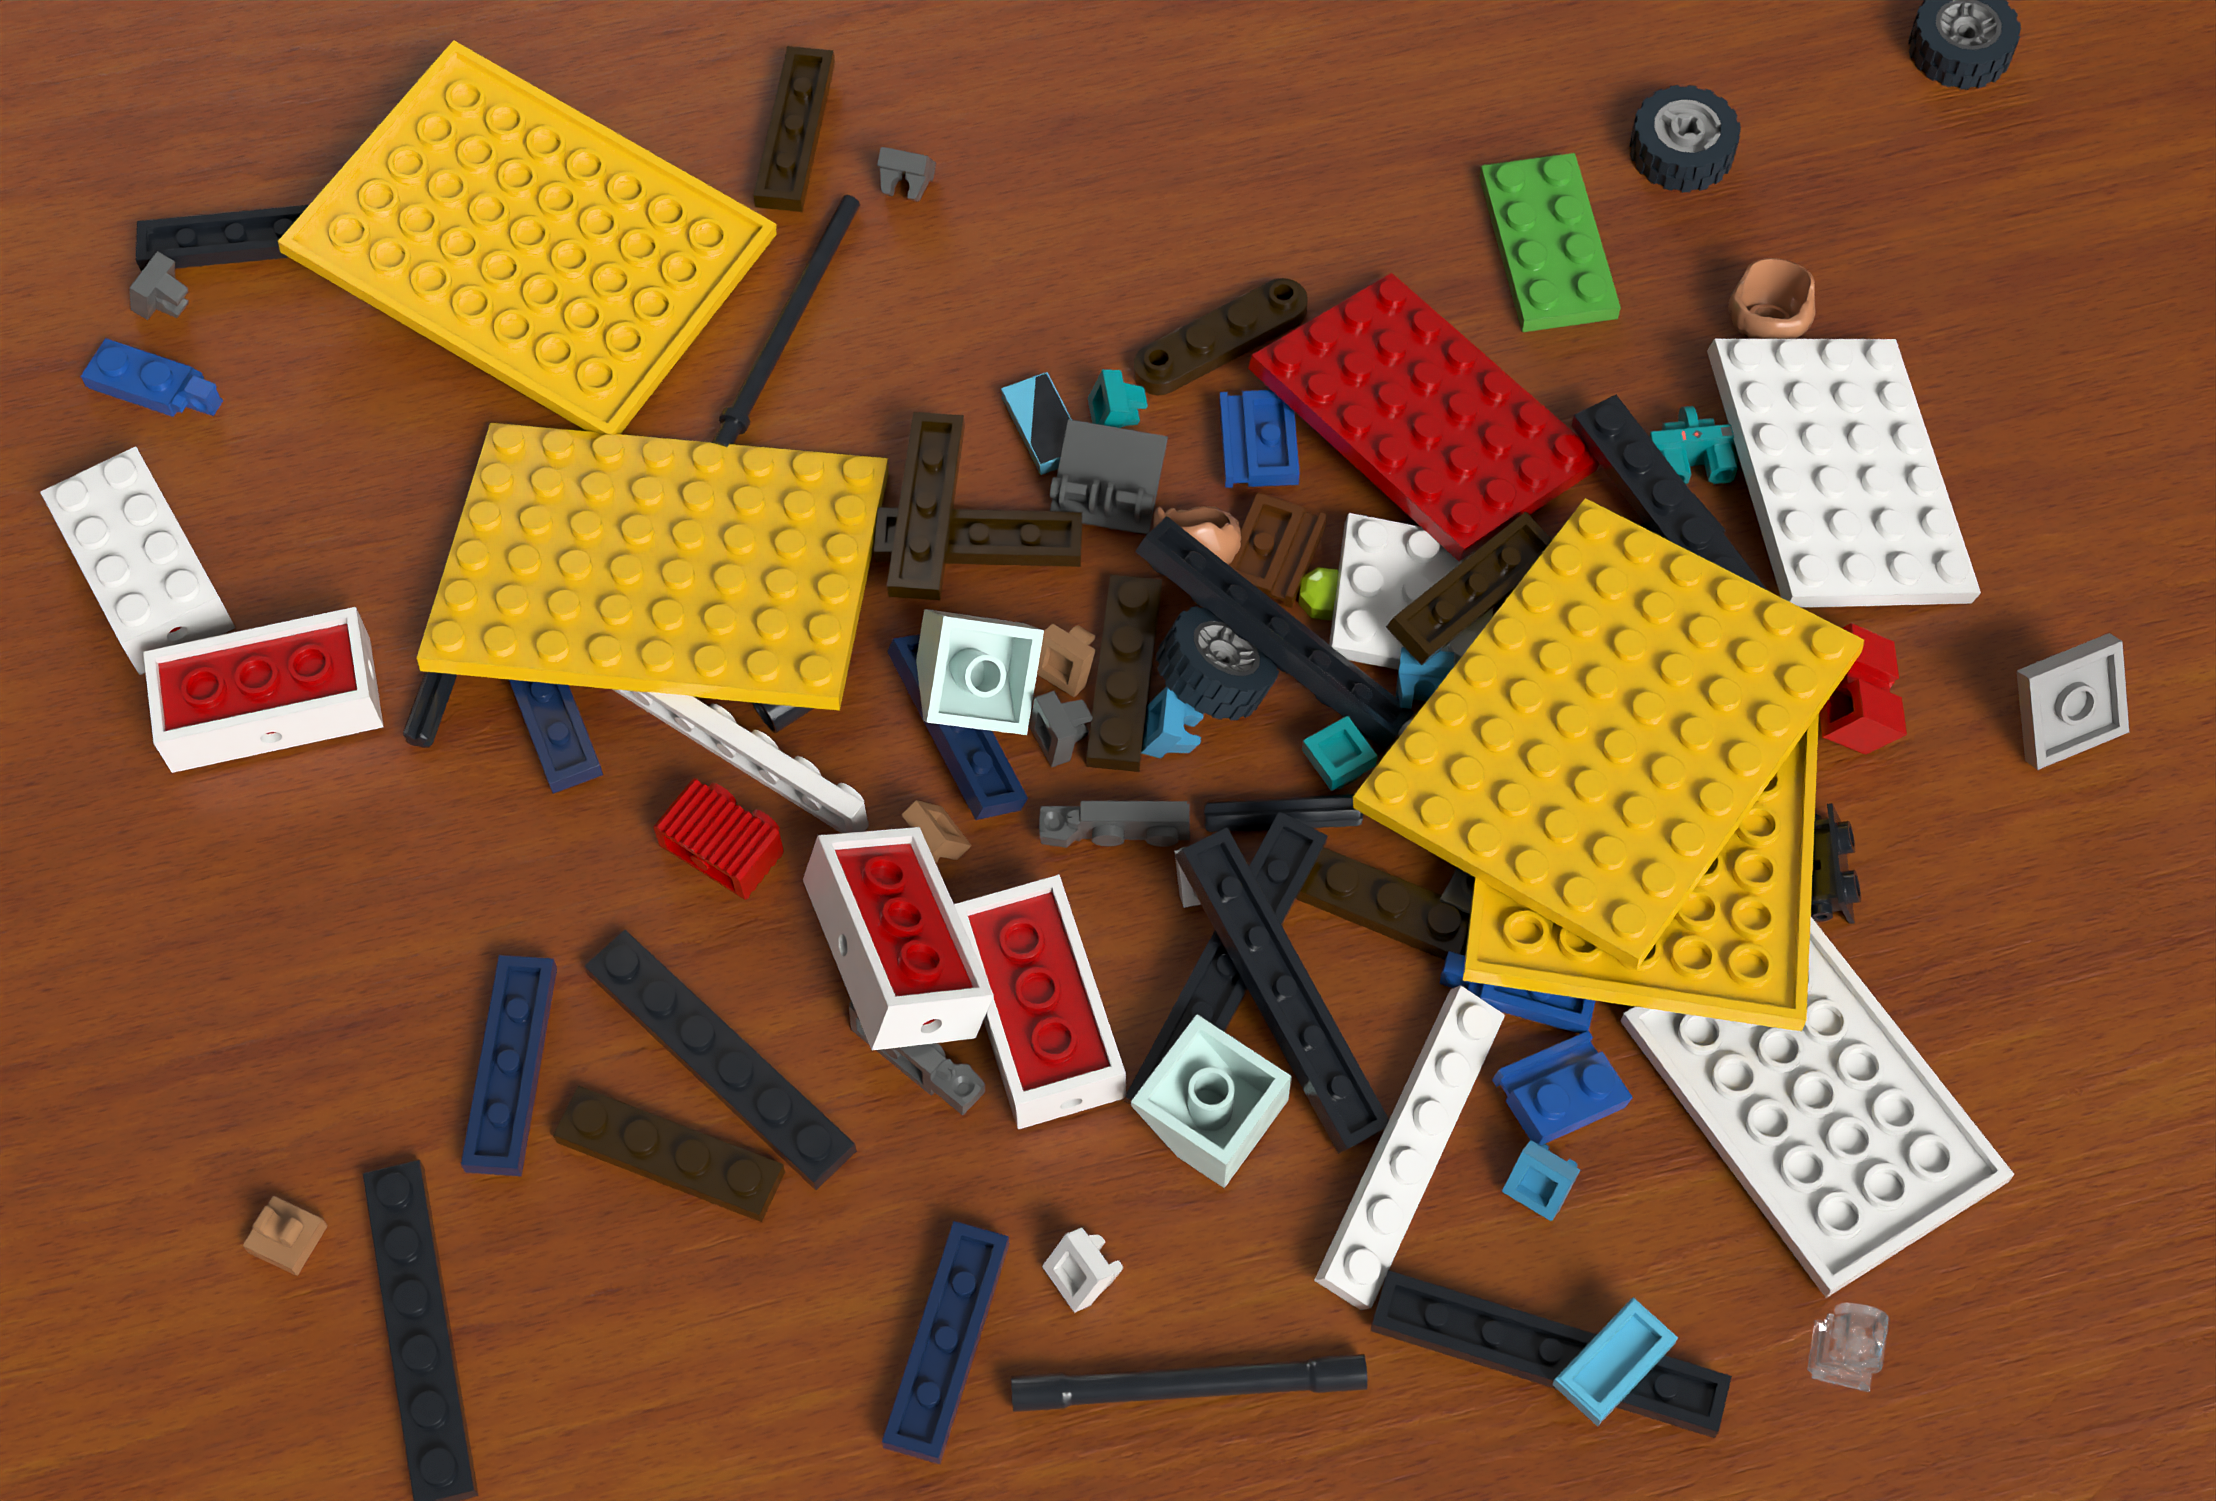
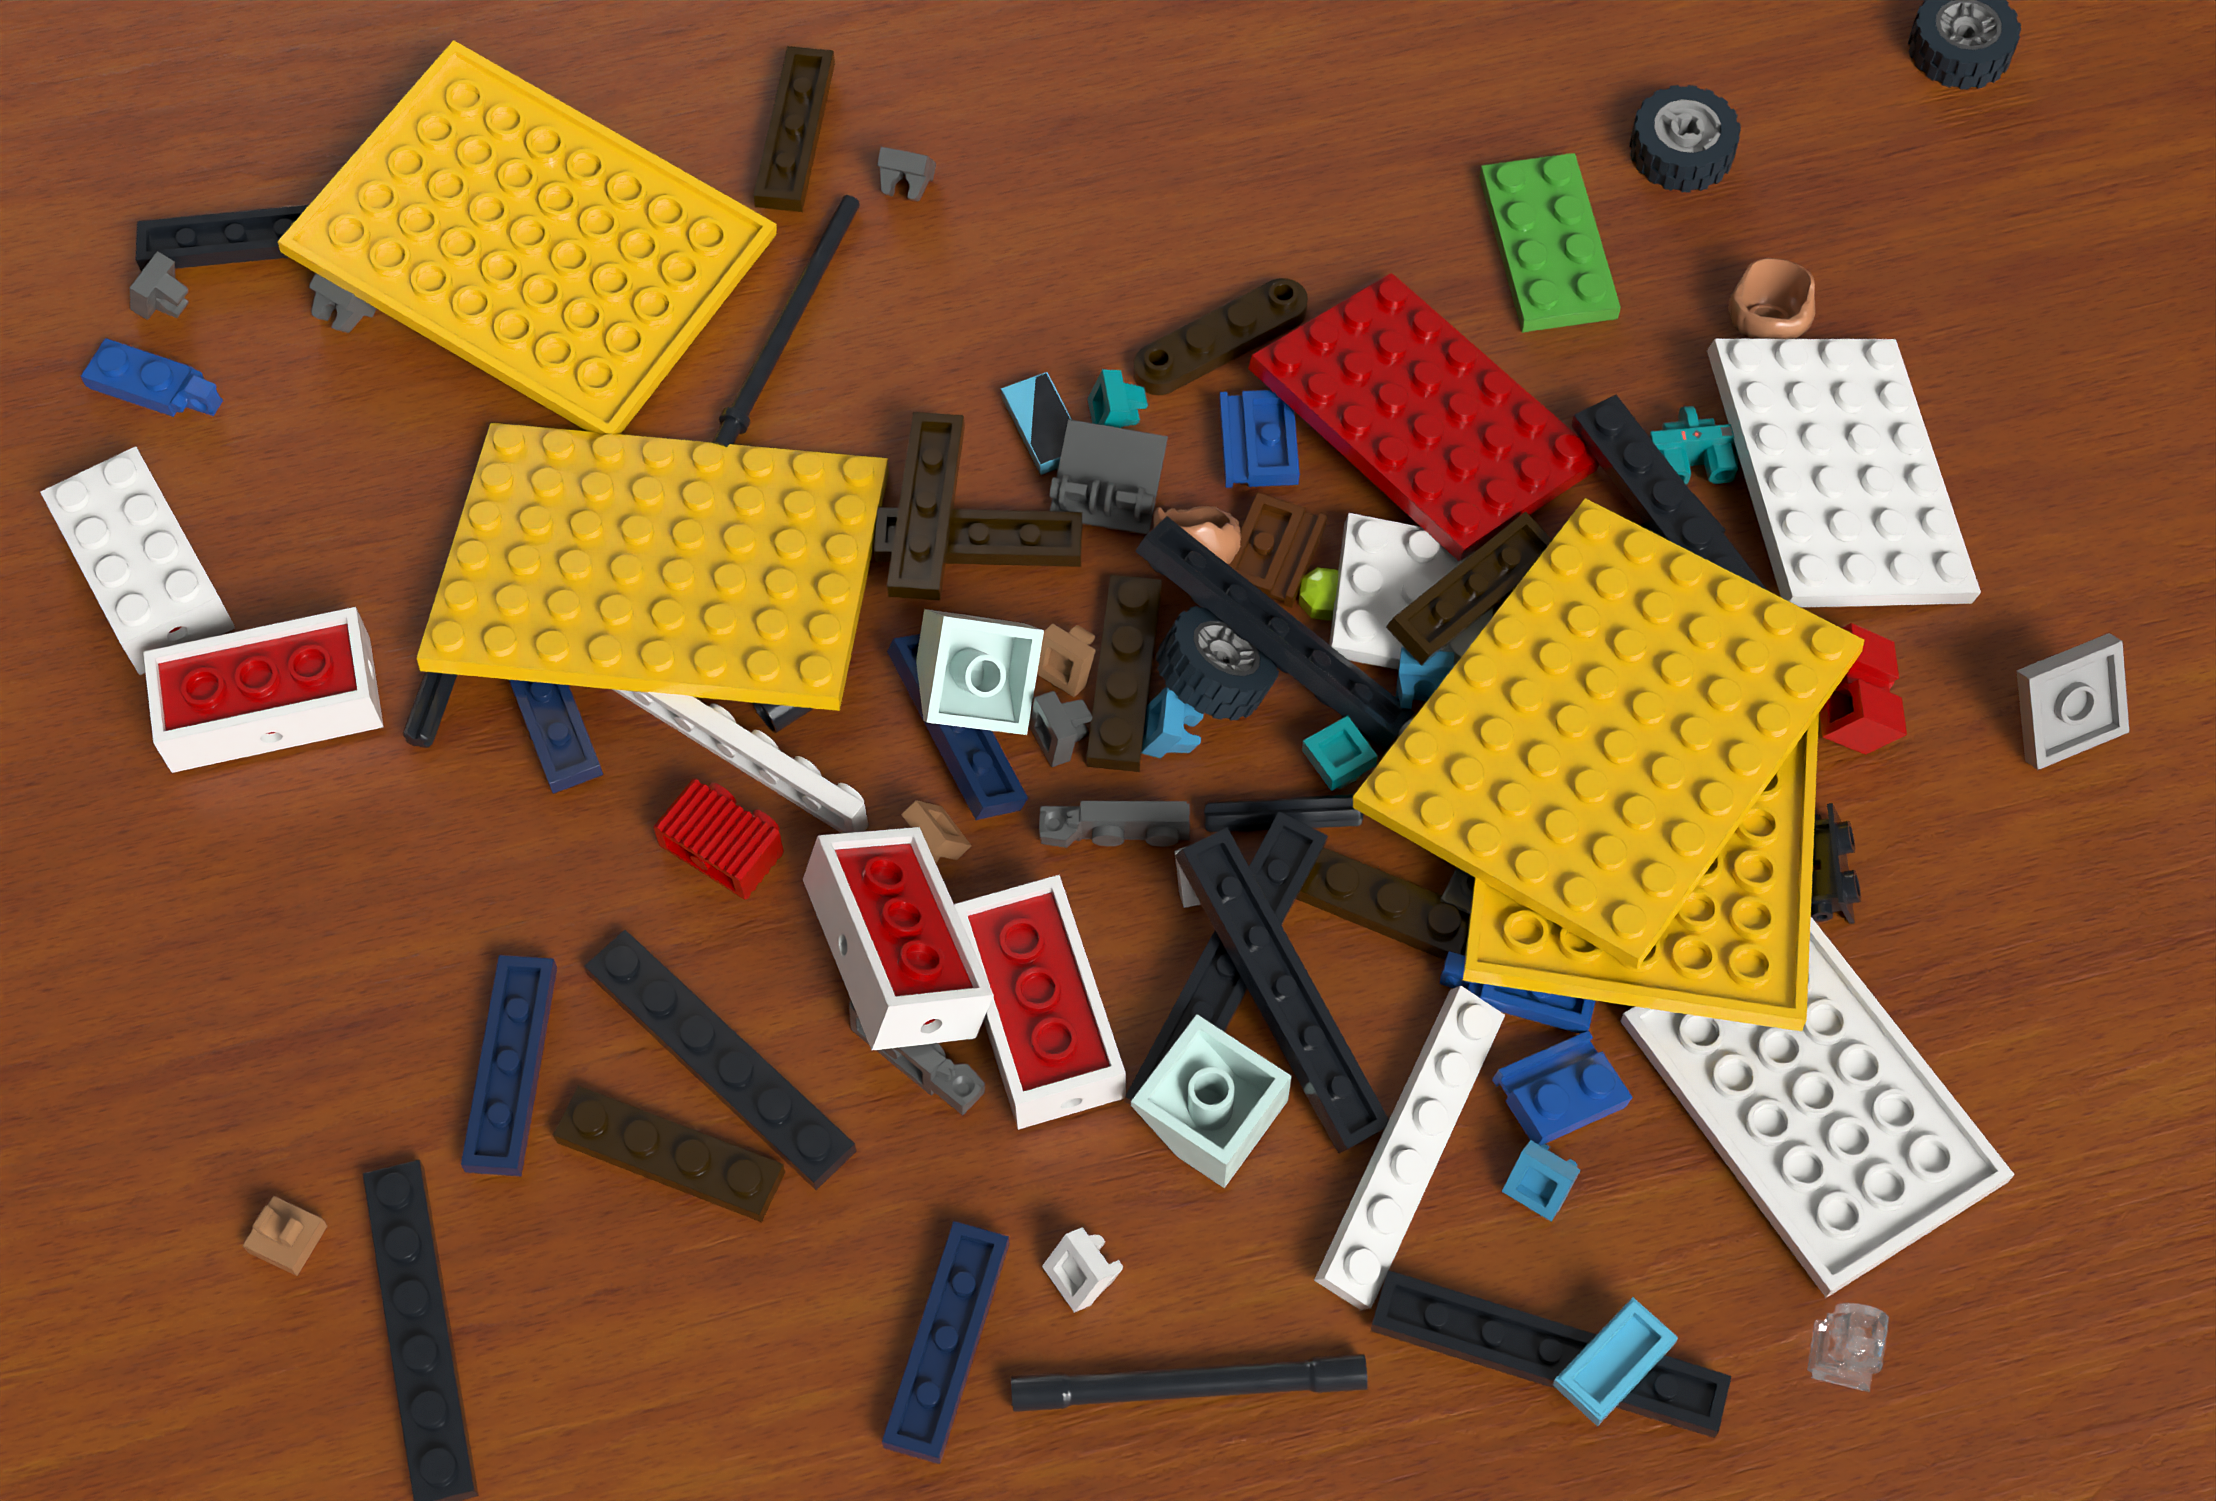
(330, 296): none -> dark grey tile

